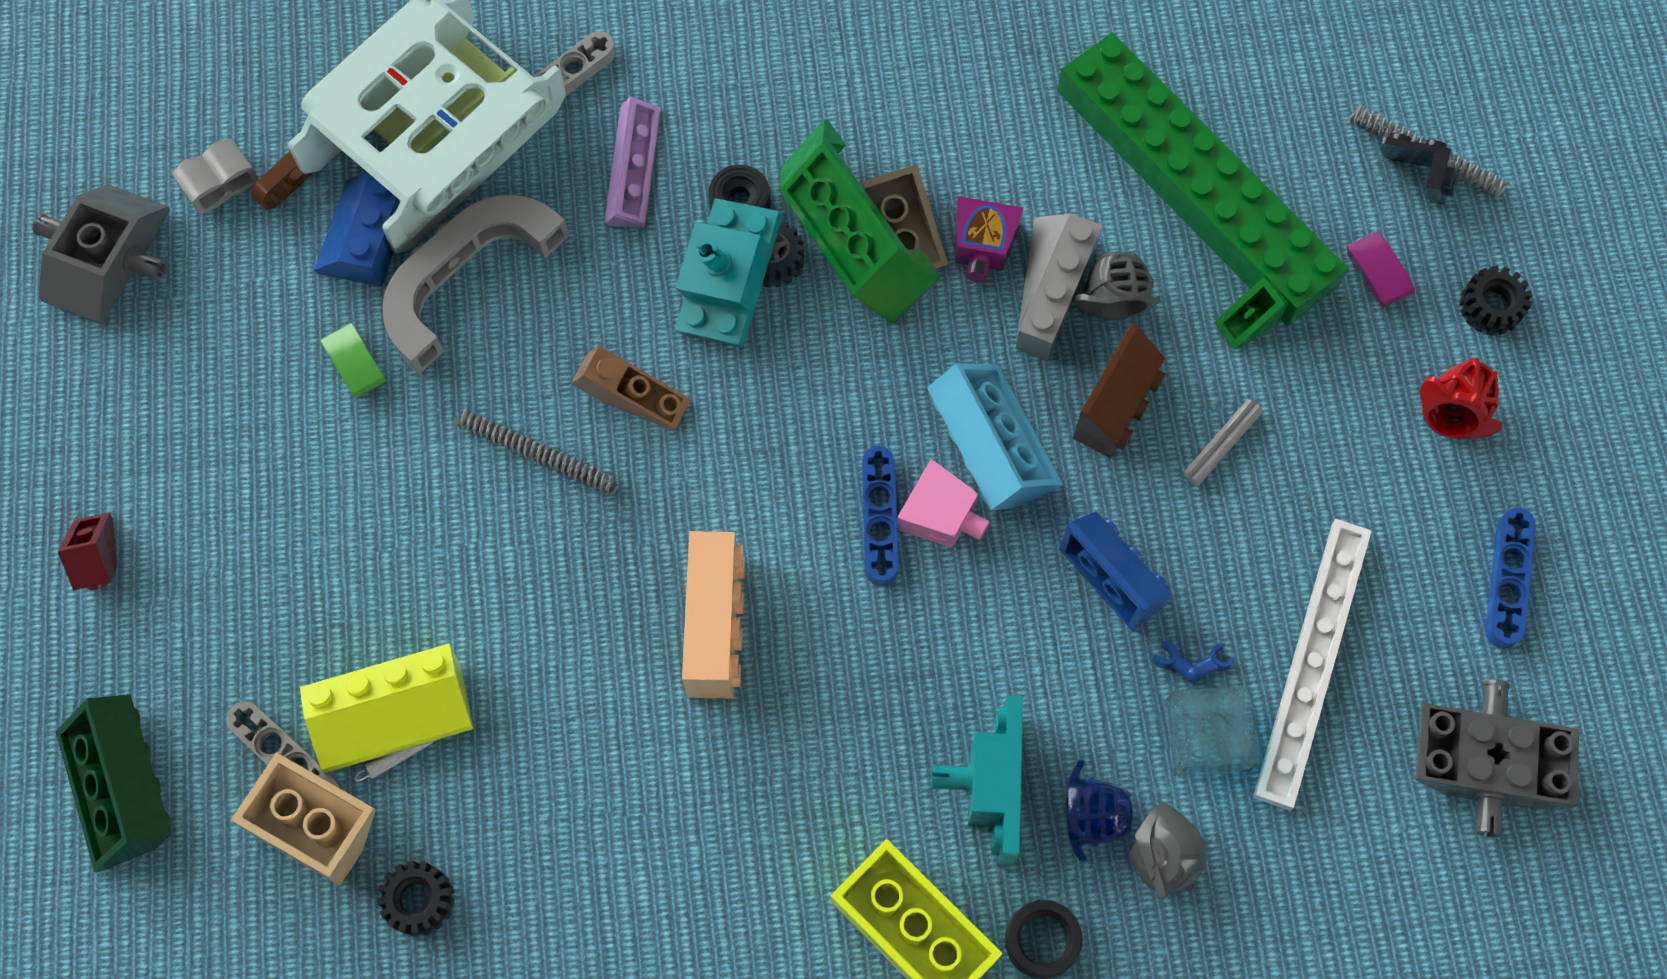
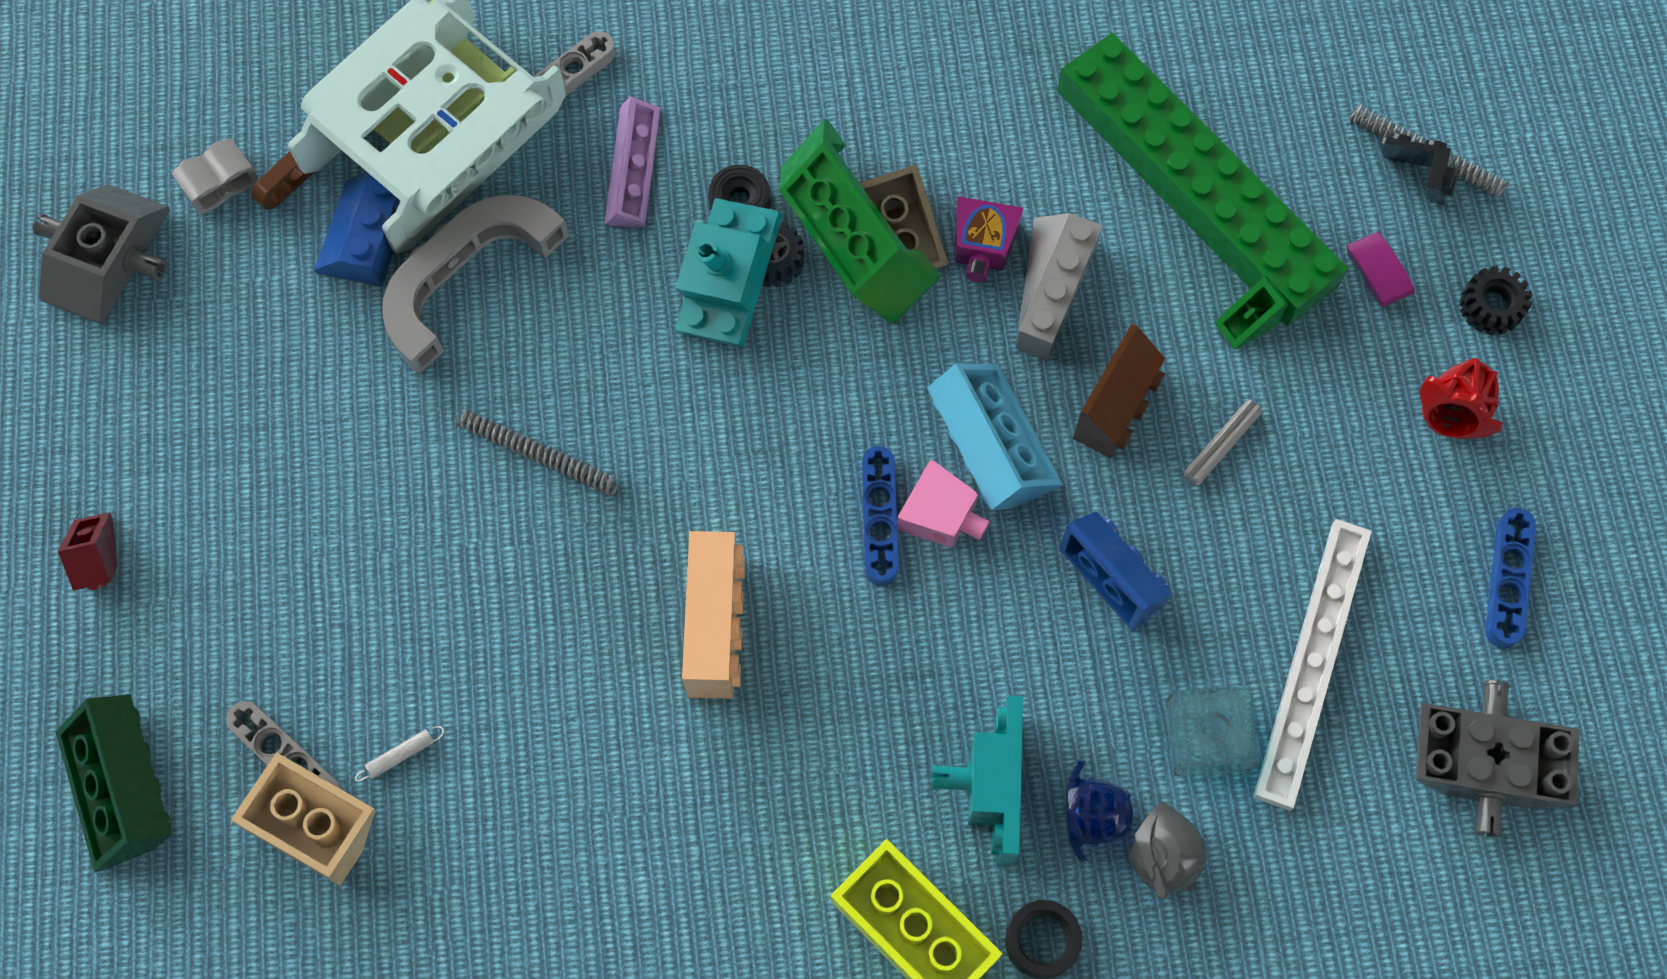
(353, 360): bright green slope -> none
(386, 708): neon yellow slope -> none
(396, 885): black tyre -> none
(629, 388): medium nougat slope -> none
(1117, 288): dark grey piece -> none
(1192, 672): blue arm -> none

